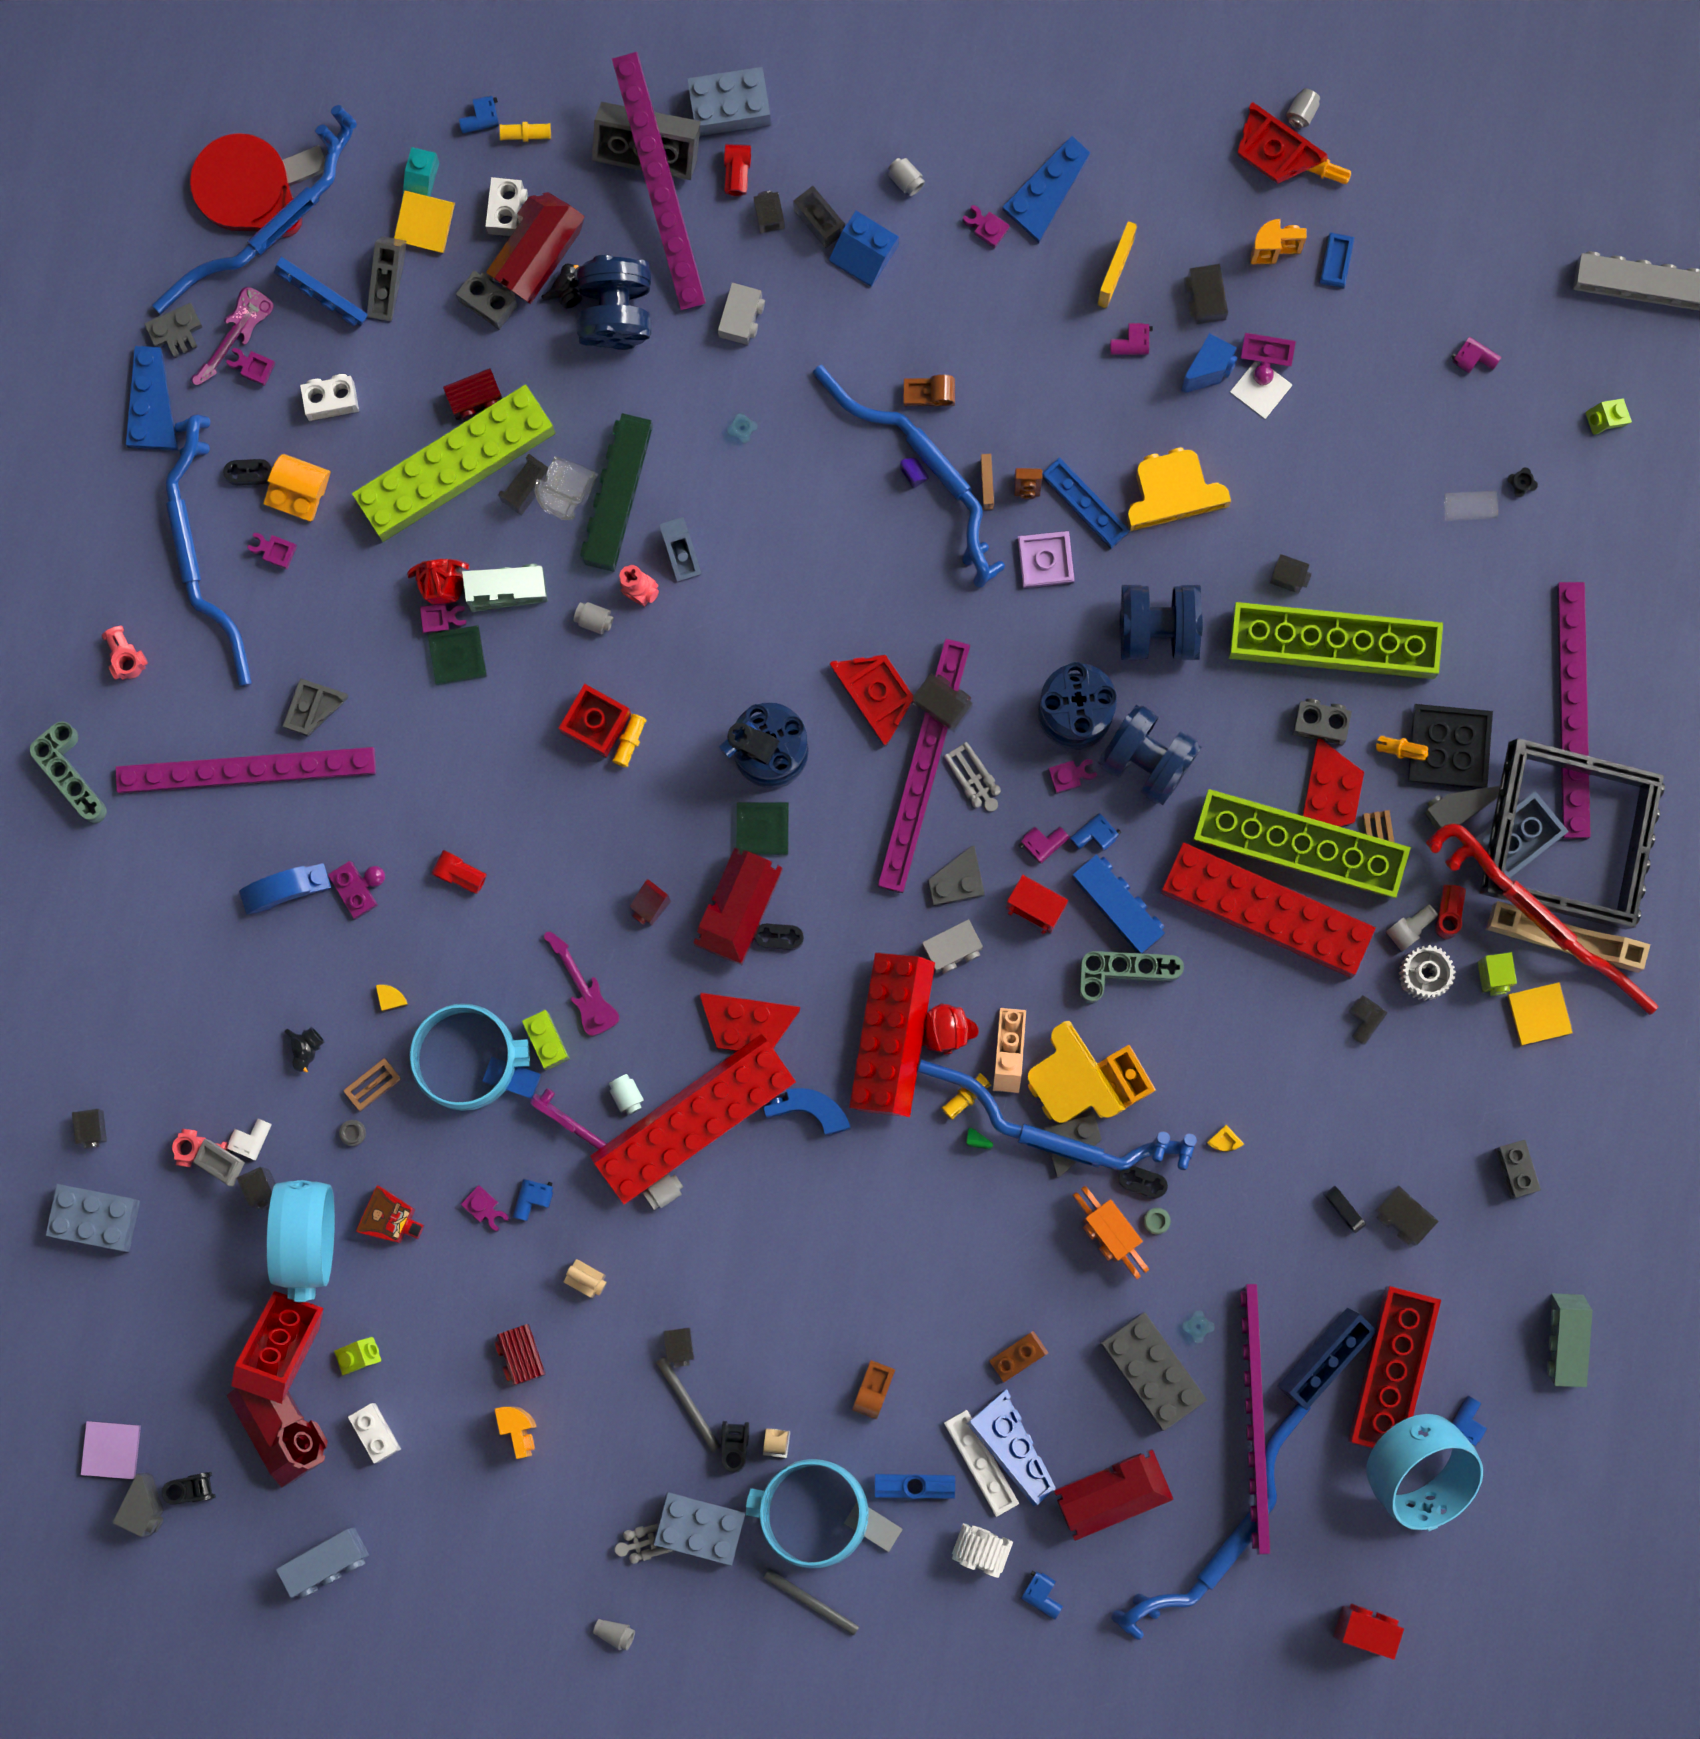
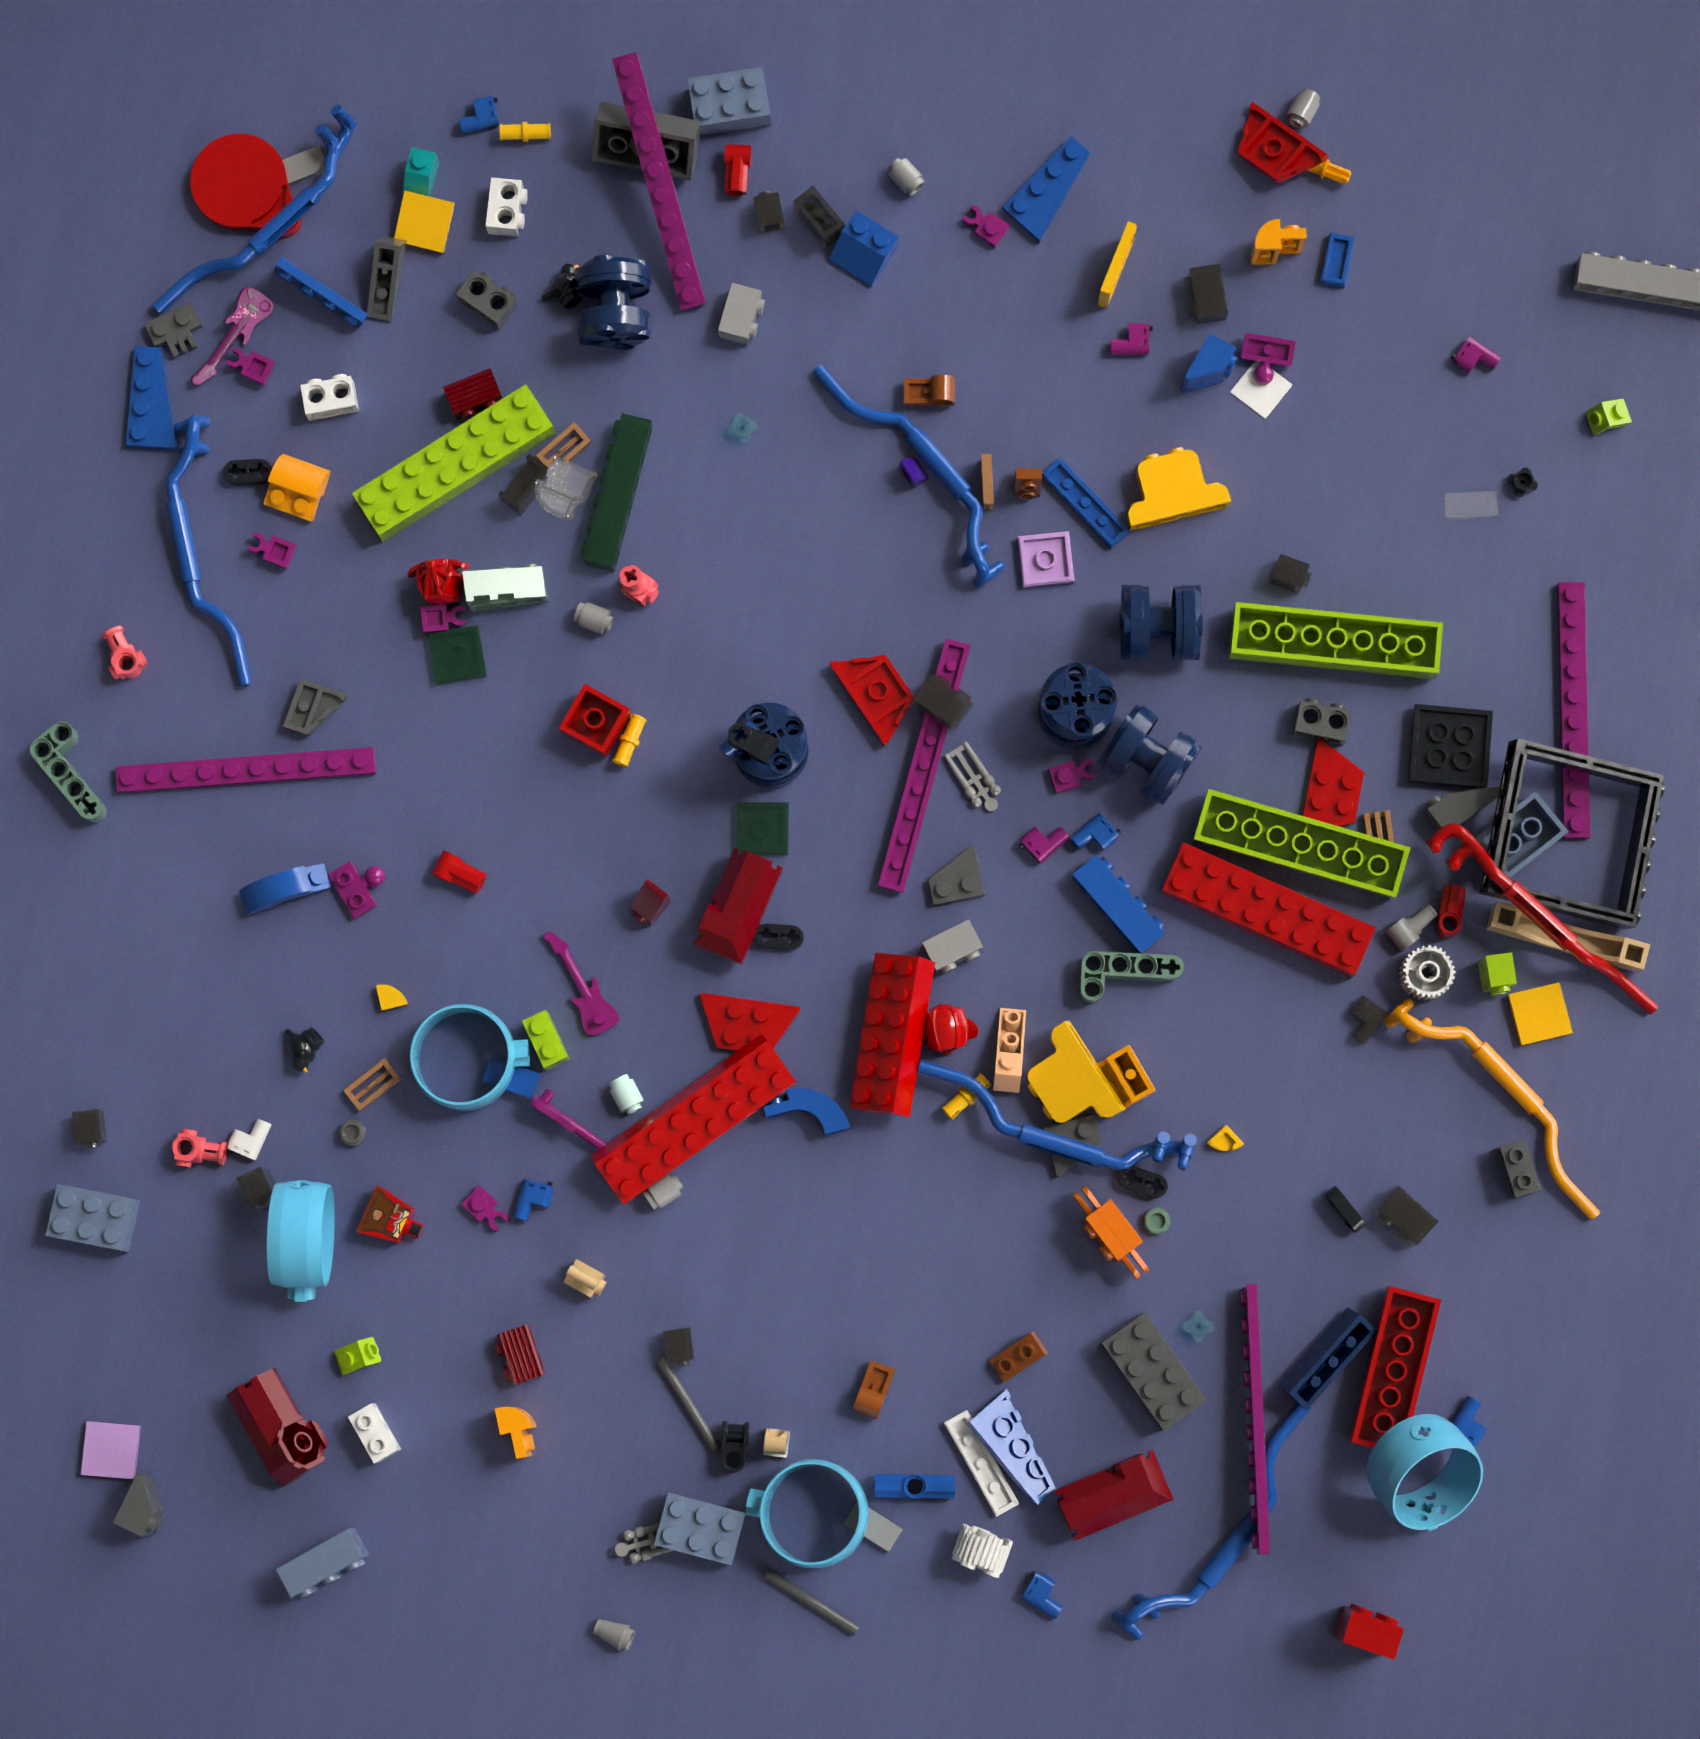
(190, 1488): black piece -> none
(218, 1162): light grey tile -> none
(277, 1347): red brick -> none
(536, 245): dark red brick -> none
(559, 439): none -> medium nougat tile
(680, 549): sand blue slope -> none
(975, 1139): green slope -> none
(1036, 904): red container -> none
(1402, 748): light orange axle -> none
(1508, 1080): none -> light orange piece
(1569, 1340): sand green wedge -> none

